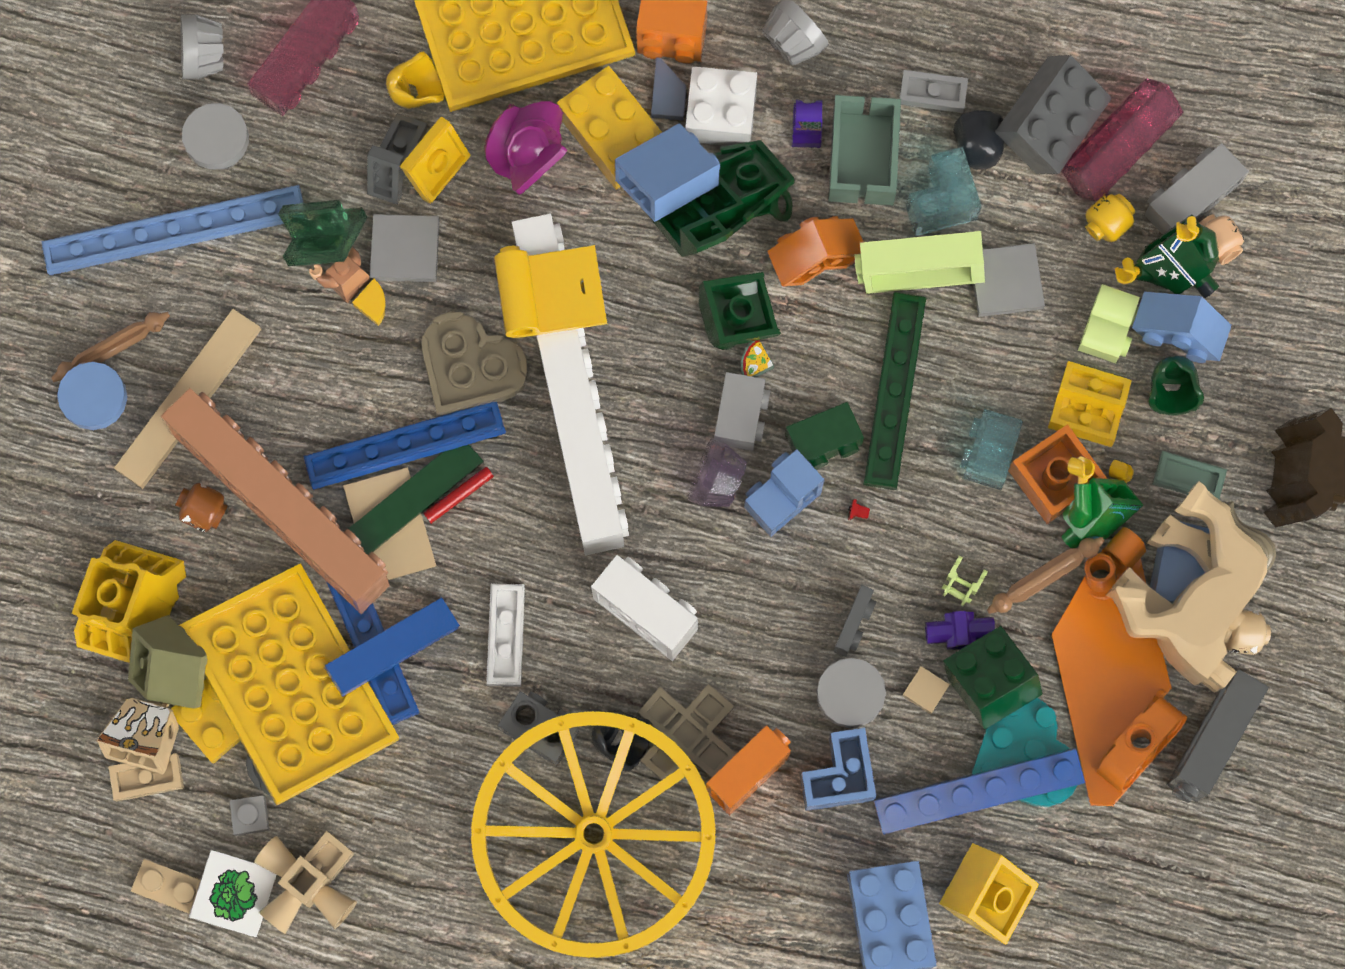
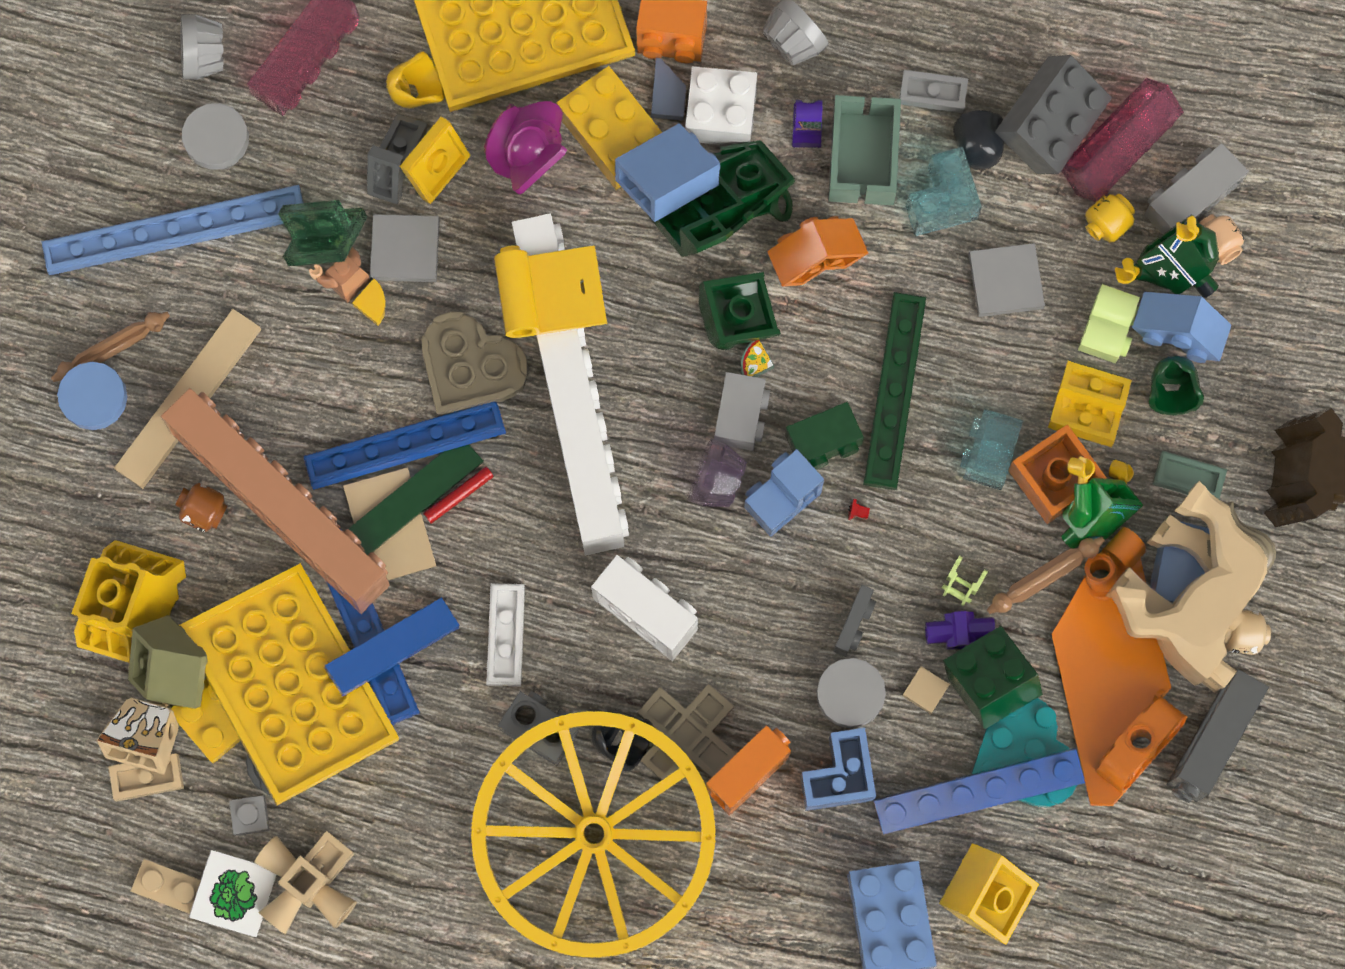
(921, 262): yellowish green piece -> none

